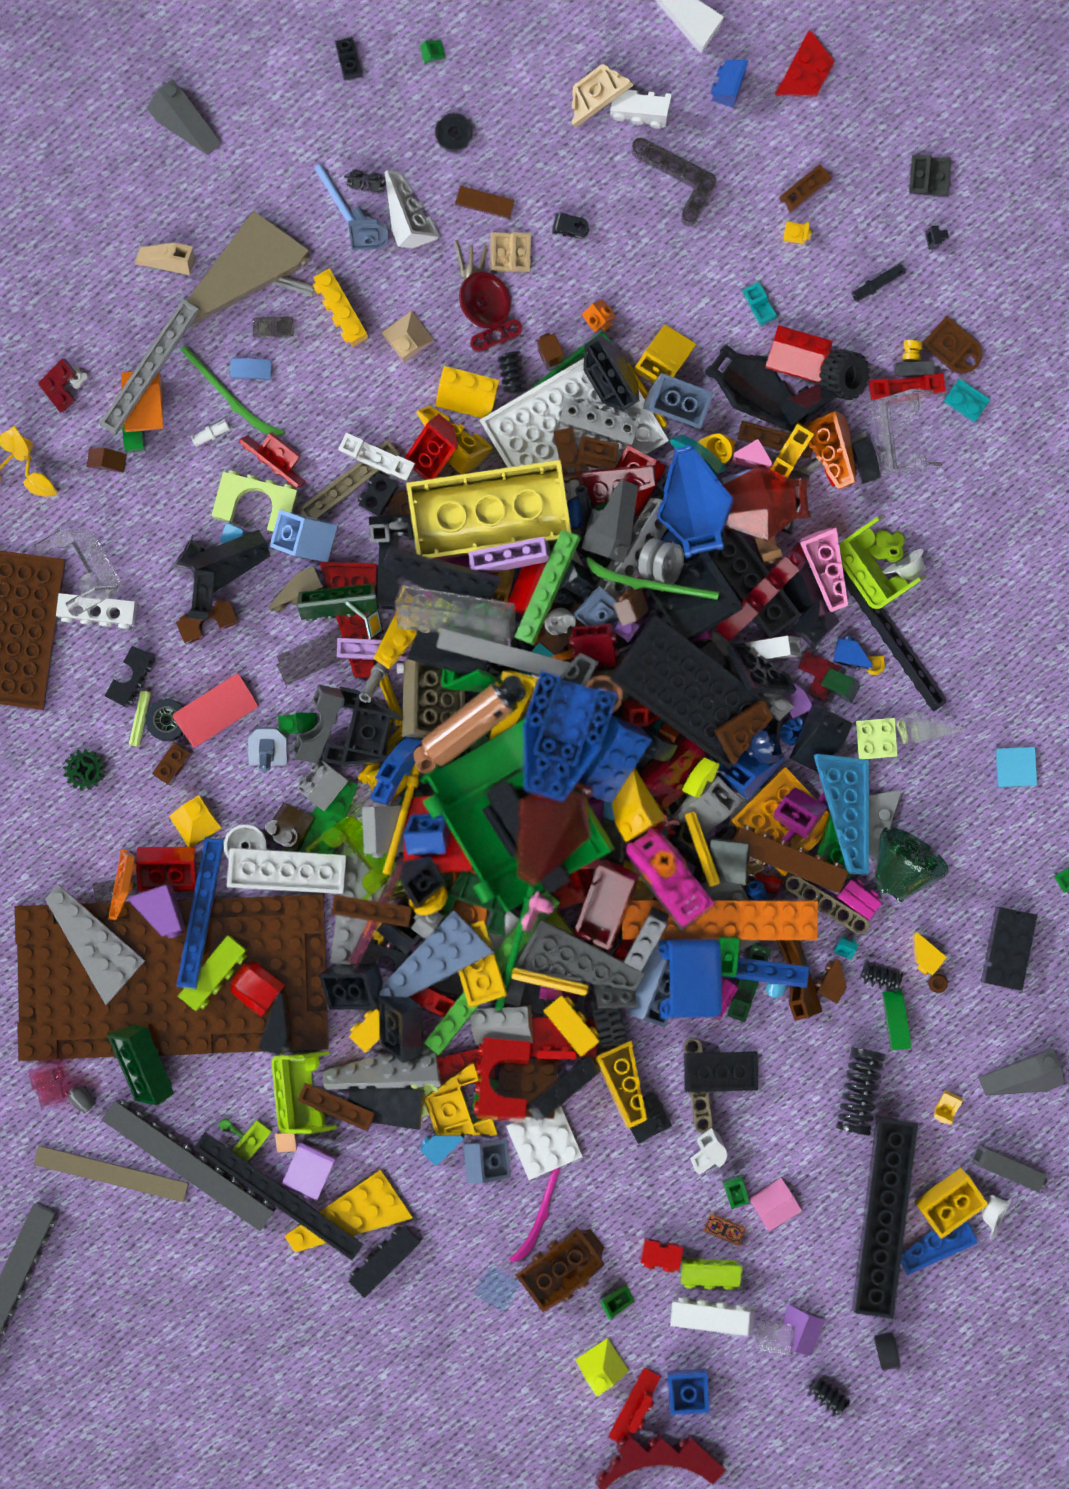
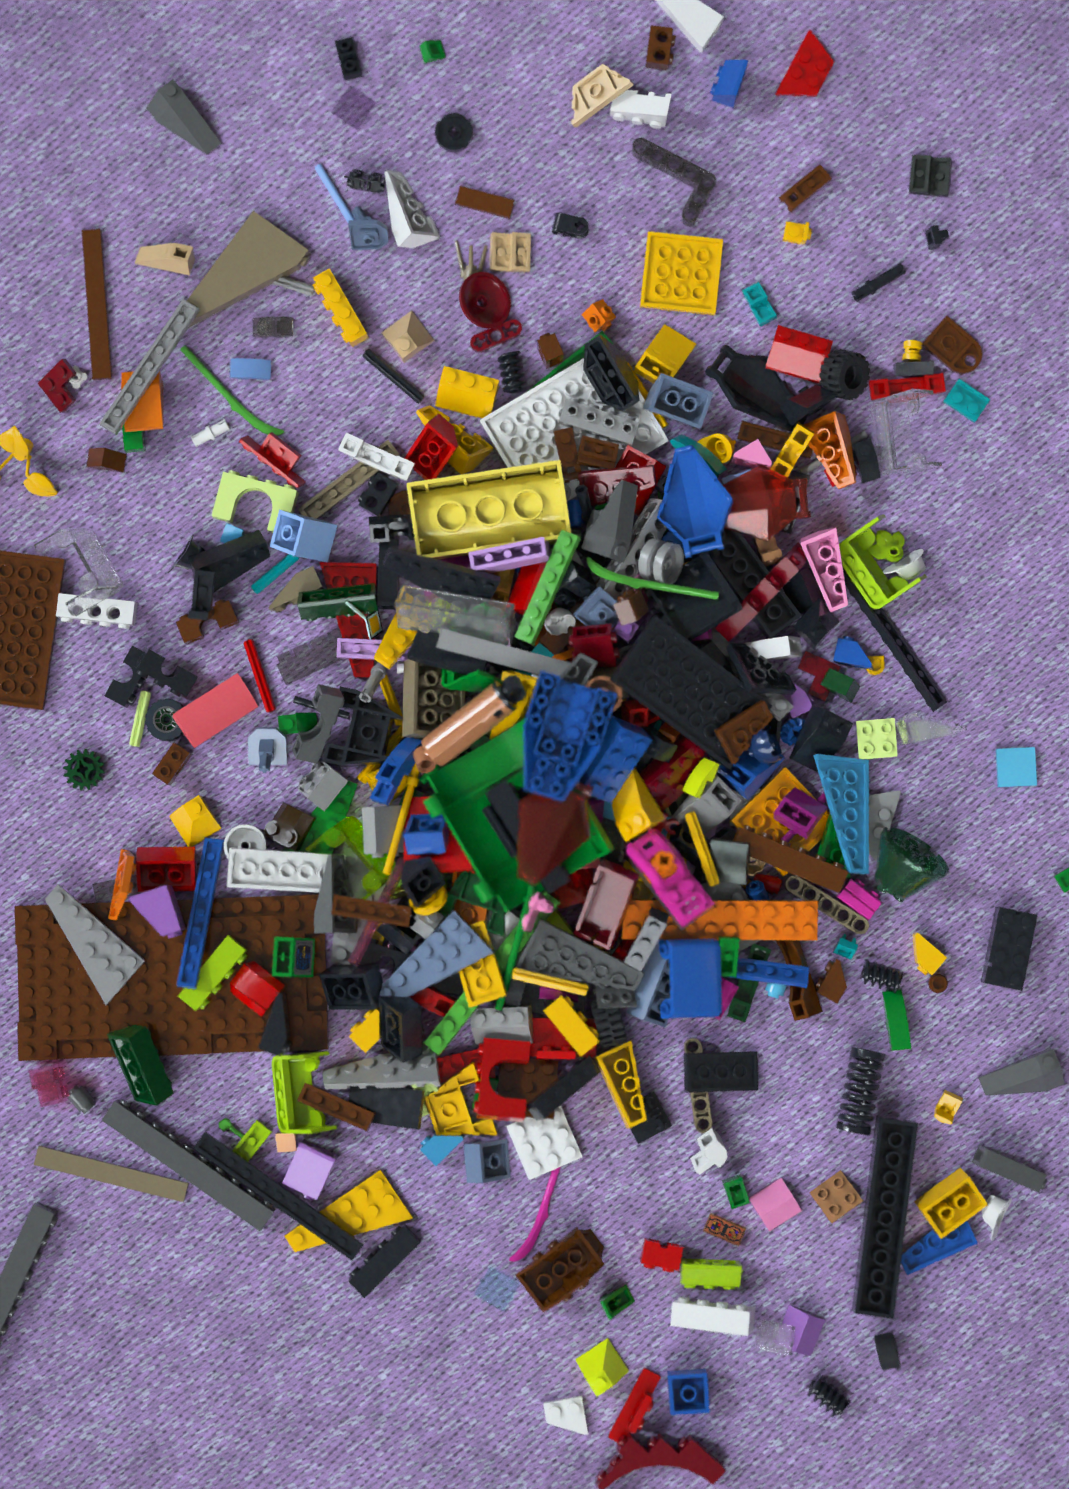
(96, 304): none -> reddish brown tile
(179, 681): none -> black arch
(259, 675): none -> red axle
(274, 573): none -> teal axle
(293, 957): none -> green slope
(308, 703): none -> black bar
(333, 884): none -> dark grey wedge
(353, 107): none -> clear purple piece
(393, 376): none -> black axle
(567, 1414): none -> white wing
(656, 47): none -> reddish brown brick
(681, 273): none -> yellow plate
(836, 1197): none -> medium nougat hinge

